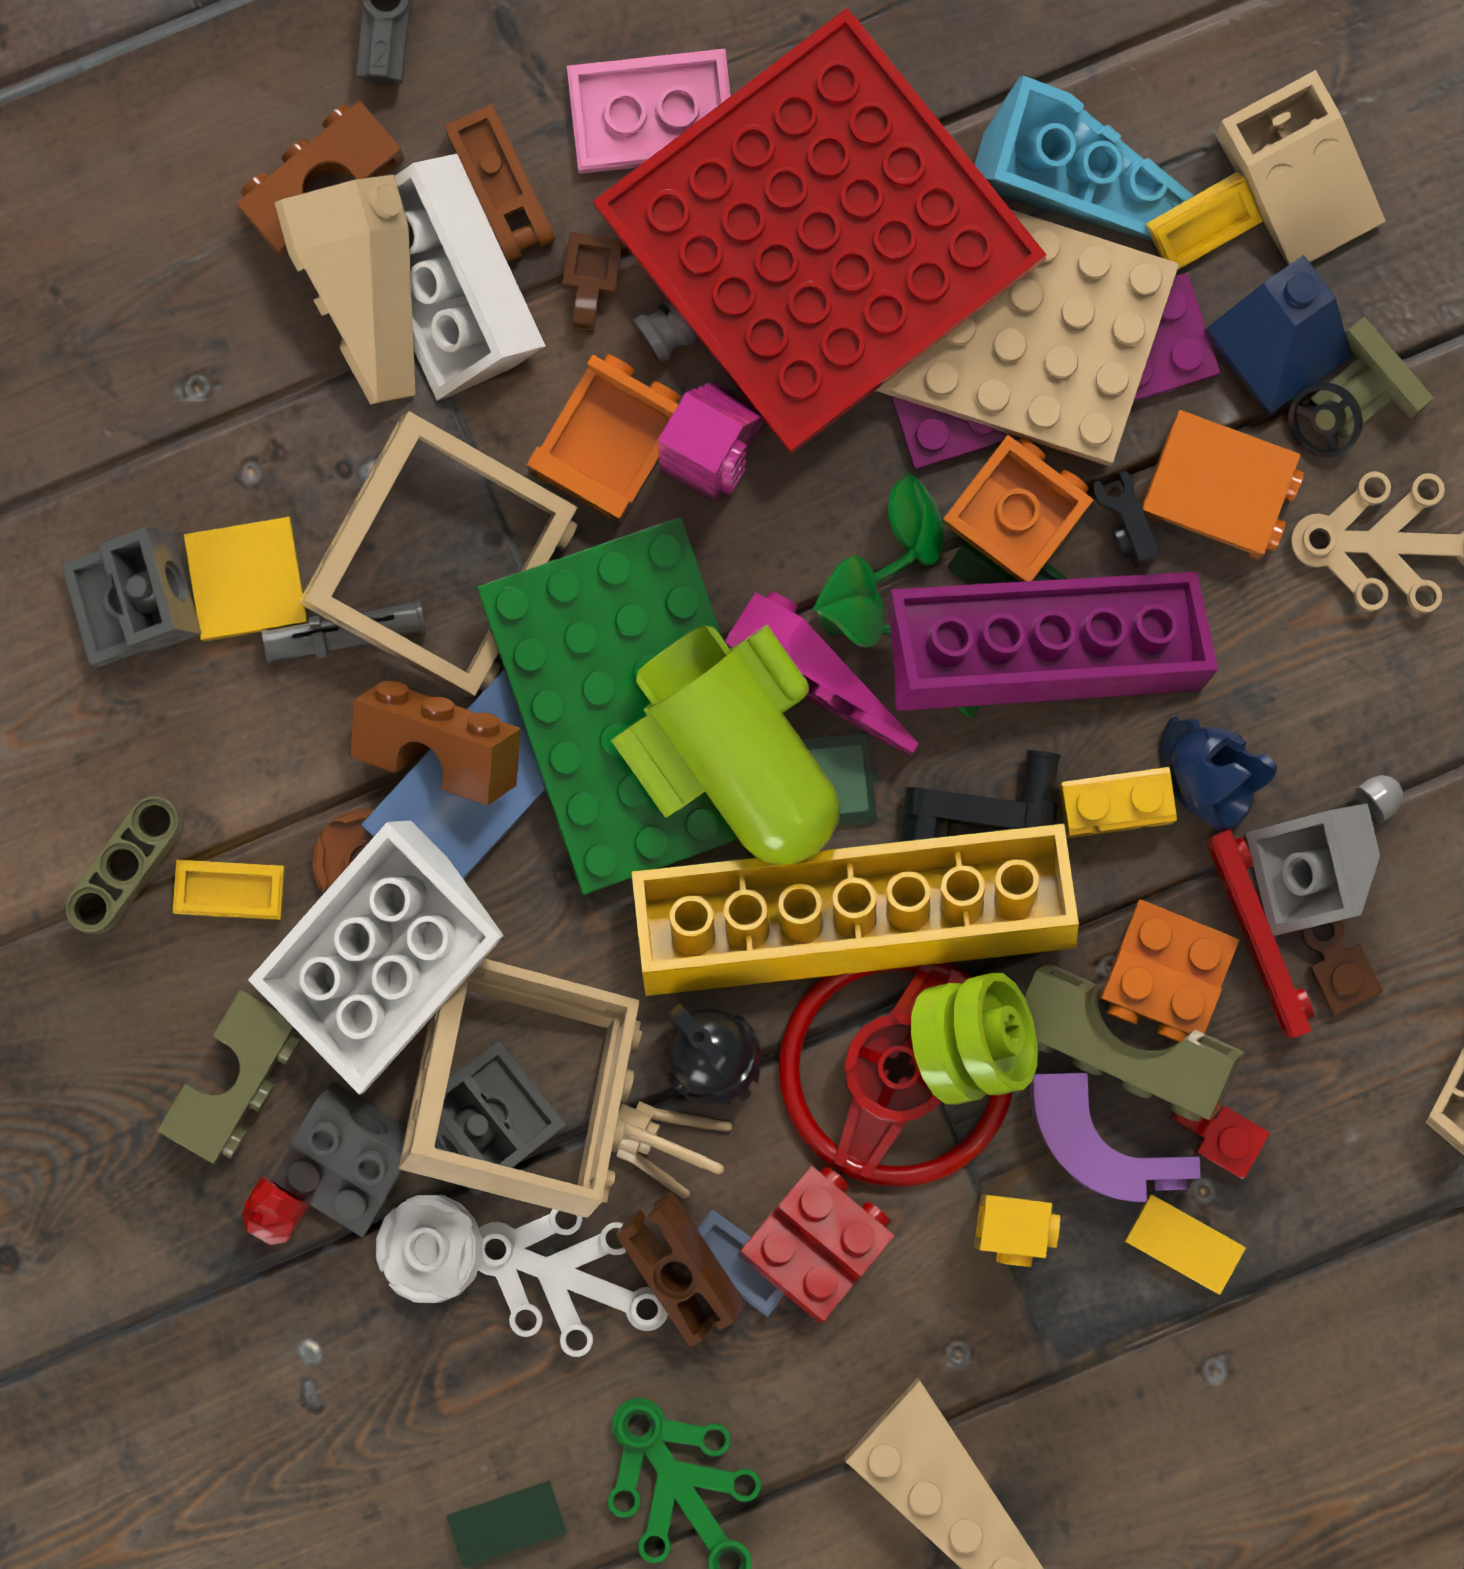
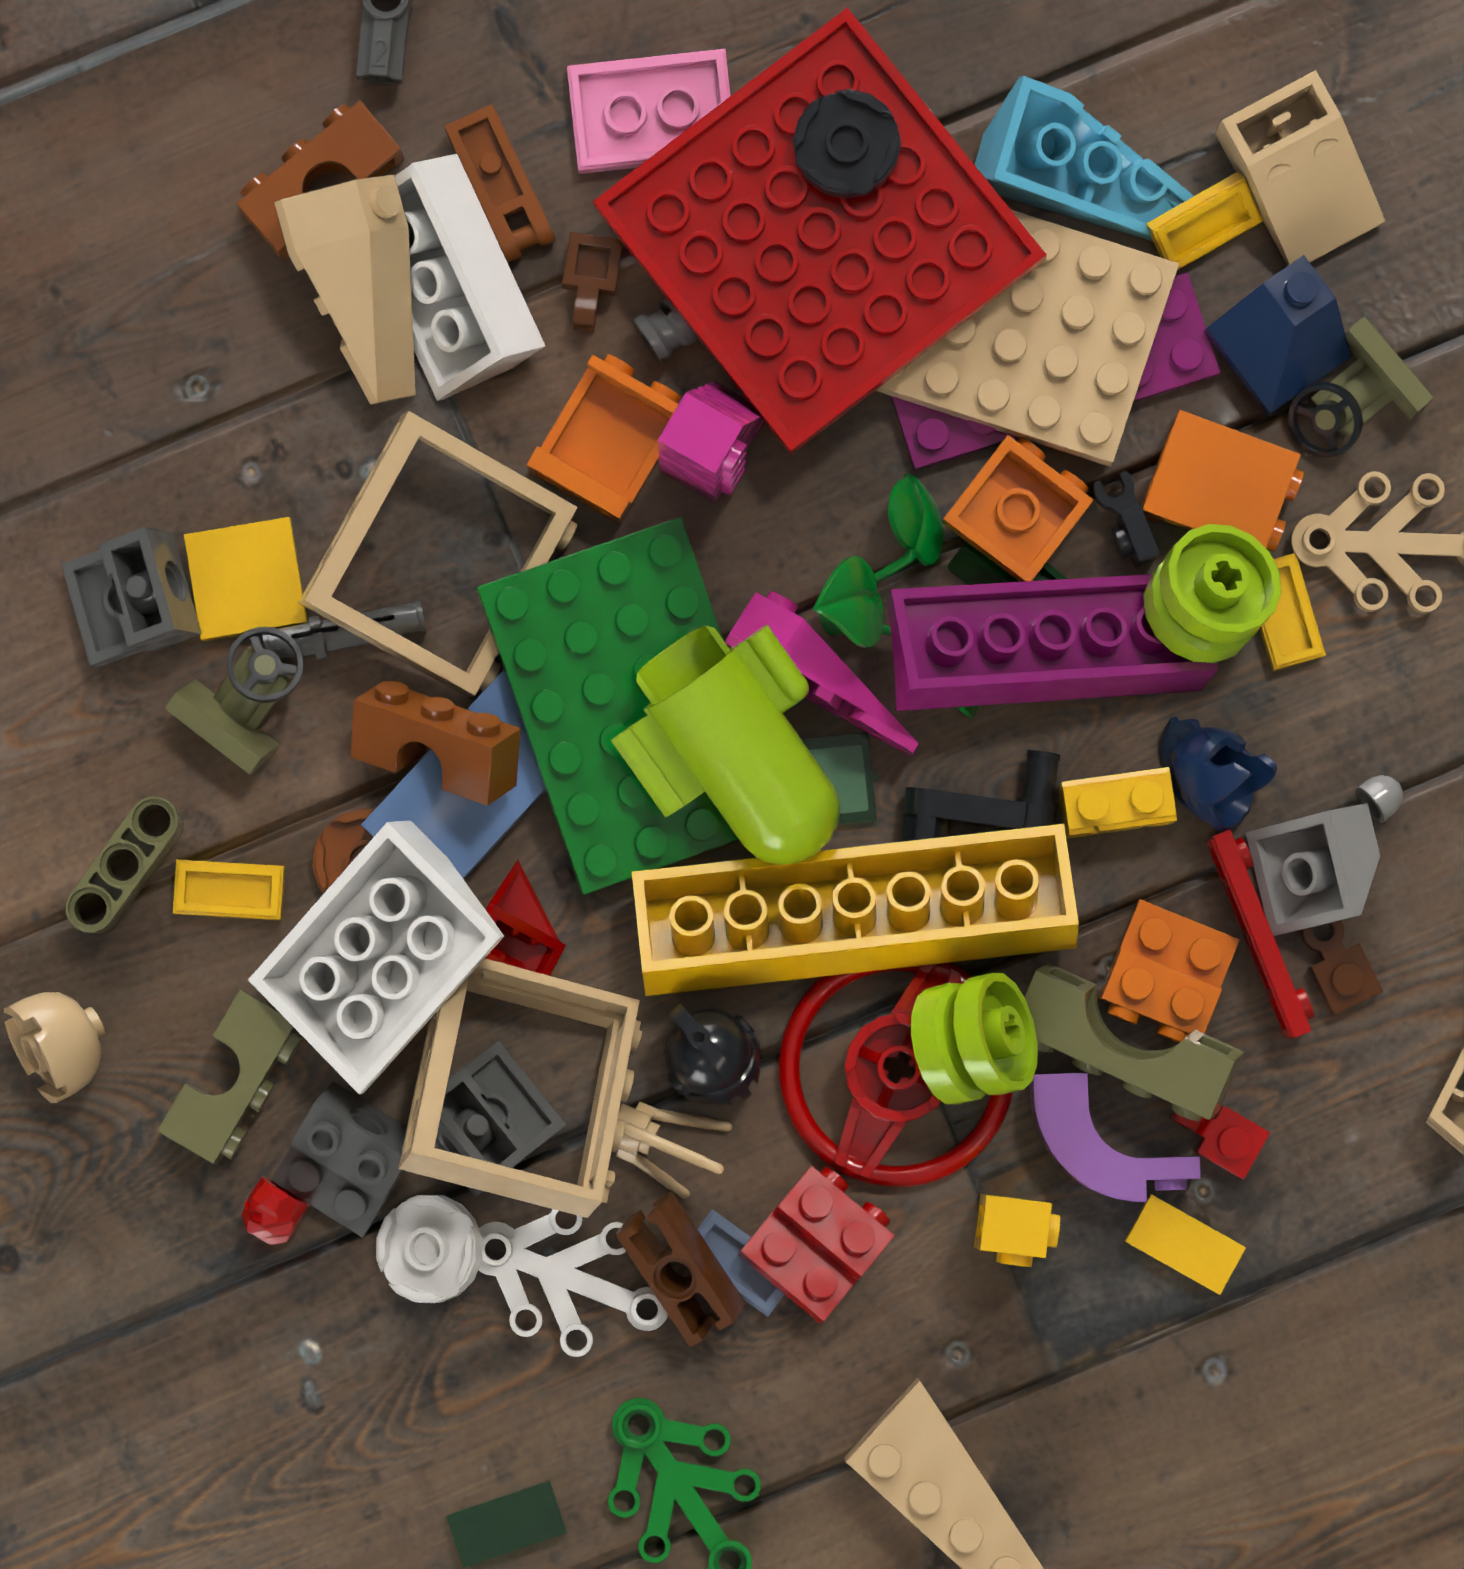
(56, 1042): none -> tan cylinder
(242, 702): none -> olive piece
(527, 932): none -> red slope
(847, 144): none -> black tile
(1212, 593): none -> lime wheel
(1291, 630): none -> yellow tile

